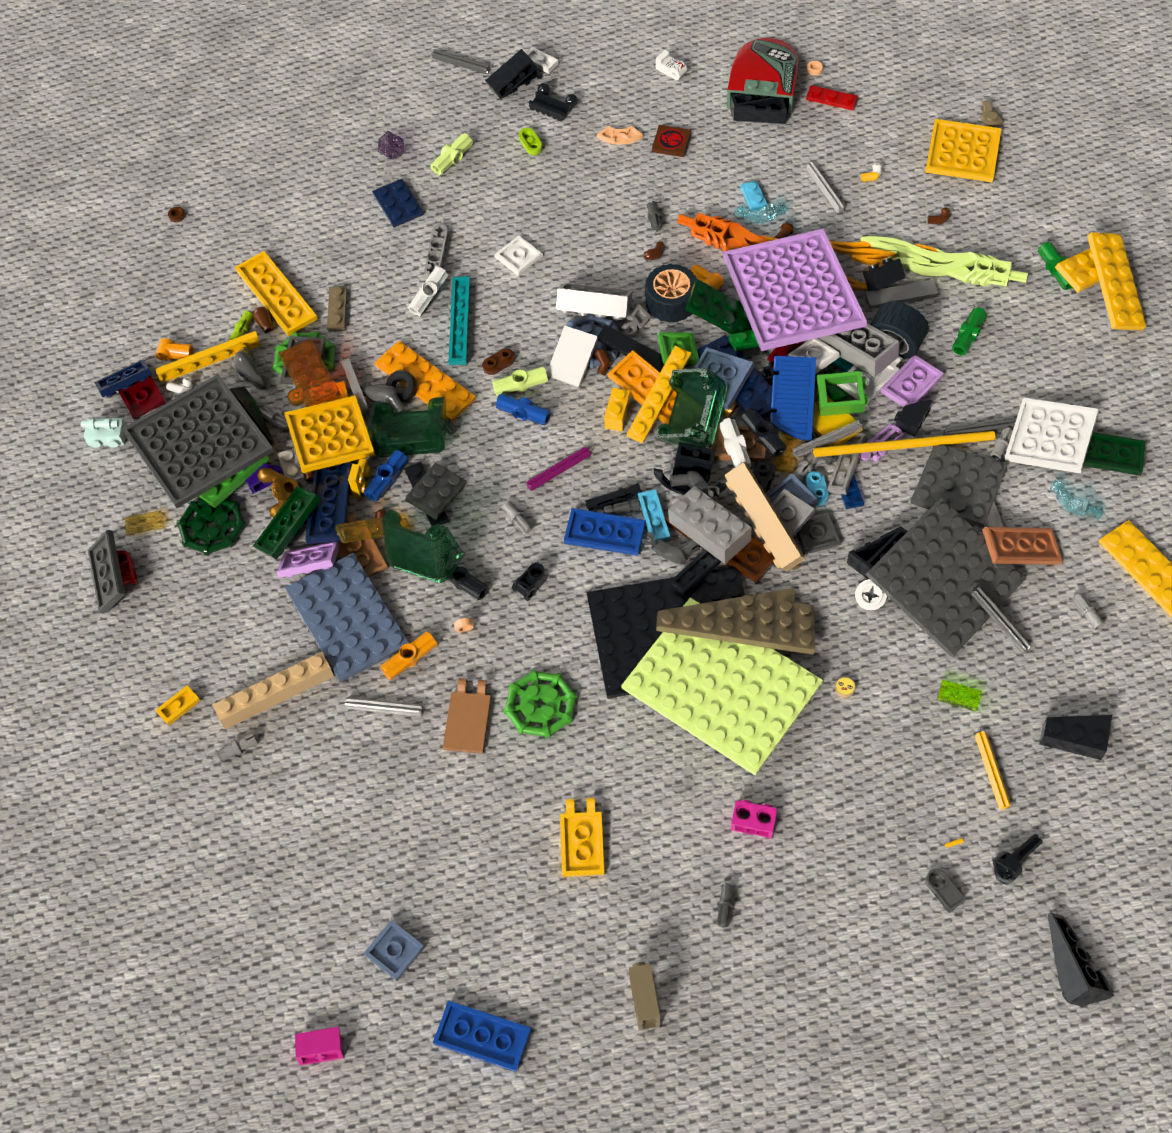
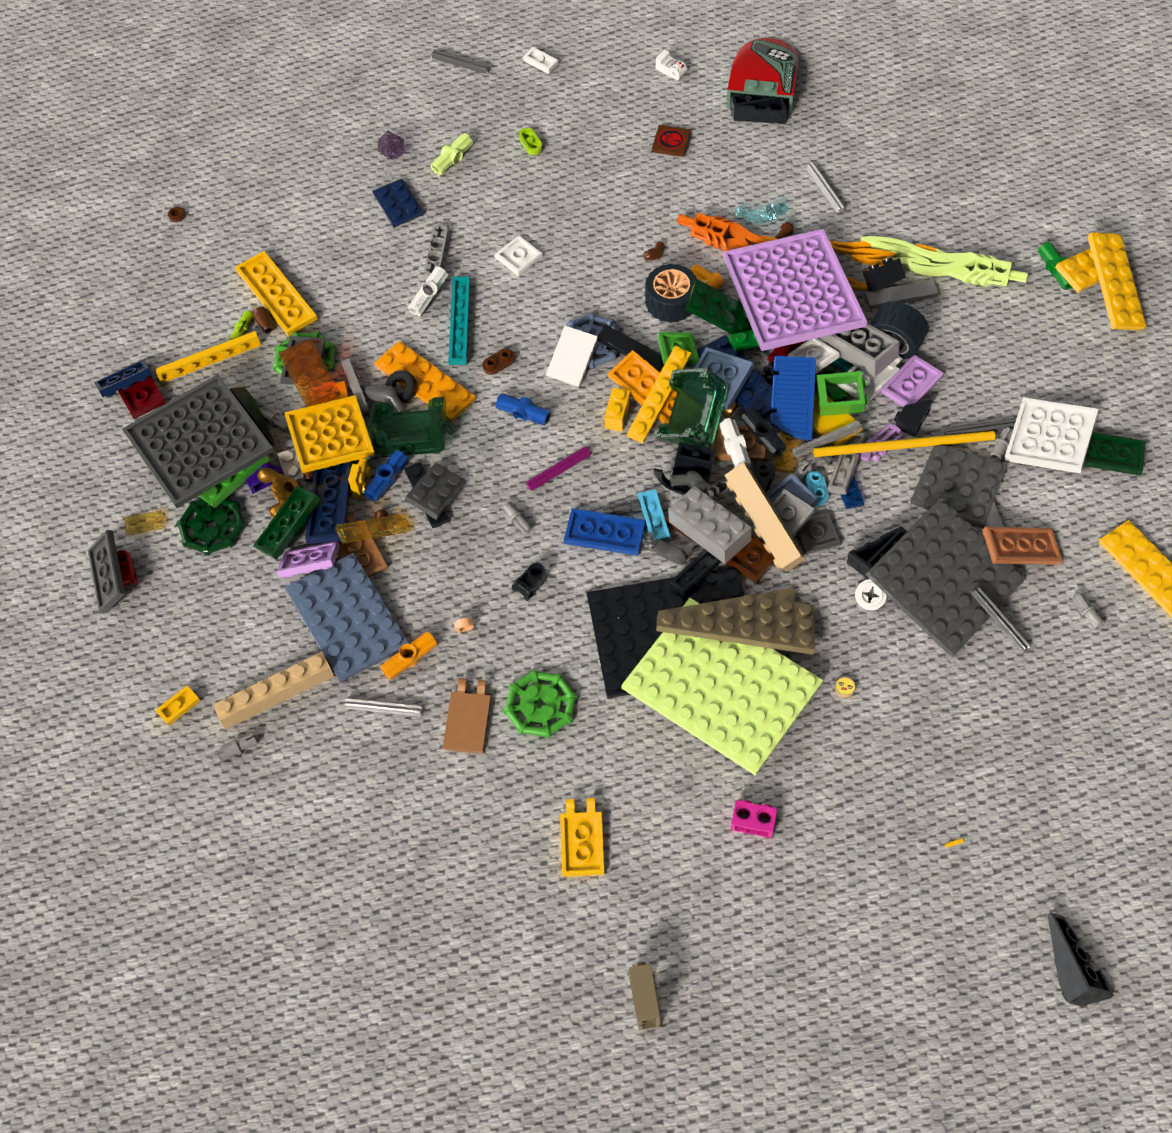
(104, 432): light aqua brick -> none
(169, 349): light orange piece -> none
(180, 388): white arm -> none
(246, 369): dark grey head -> none
(294, 397): pearl gold tile -> none
(318, 1046): dark pink hinge -> none
(337, 308): dark tan plate -> none
(394, 950): sand blue plate -> none
(427, 555): clear green windscreen -> none
(469, 584): black piece -> none
(482, 1036): blue plate -> none
(513, 74): black wedge -> none
(526, 378): yellowish green piece -> none
(552, 106): black gear -> none
(594, 300): brick -> none
(604, 361): reddish brown arm -> none
(613, 497): black pin -> none
(620, 136): light nougat tile -> none
(637, 319): light grey plate -> none
(654, 216): dark grey axle -> none
(725, 905): dark grey axle -> none
(753, 195): medium azure plate -> none
(815, 68): light nougat tile -> none
(832, 97): red plate -> none
(873, 175): yellow arm -> none
(941, 218): reddish brown arm -> none
(947, 894): dark grey piece -> none
(959, 695): clear neon green plate -> none
(963, 150): yellow plate -> none
(969, 331): green piece -> none
(989, 117): dark tan plate -> none
(992, 770): yellow axle -> none
(1009, 864): black piece -> none
(1073, 505): clear light blue arm -> none
(1078, 734): black wedge -> none

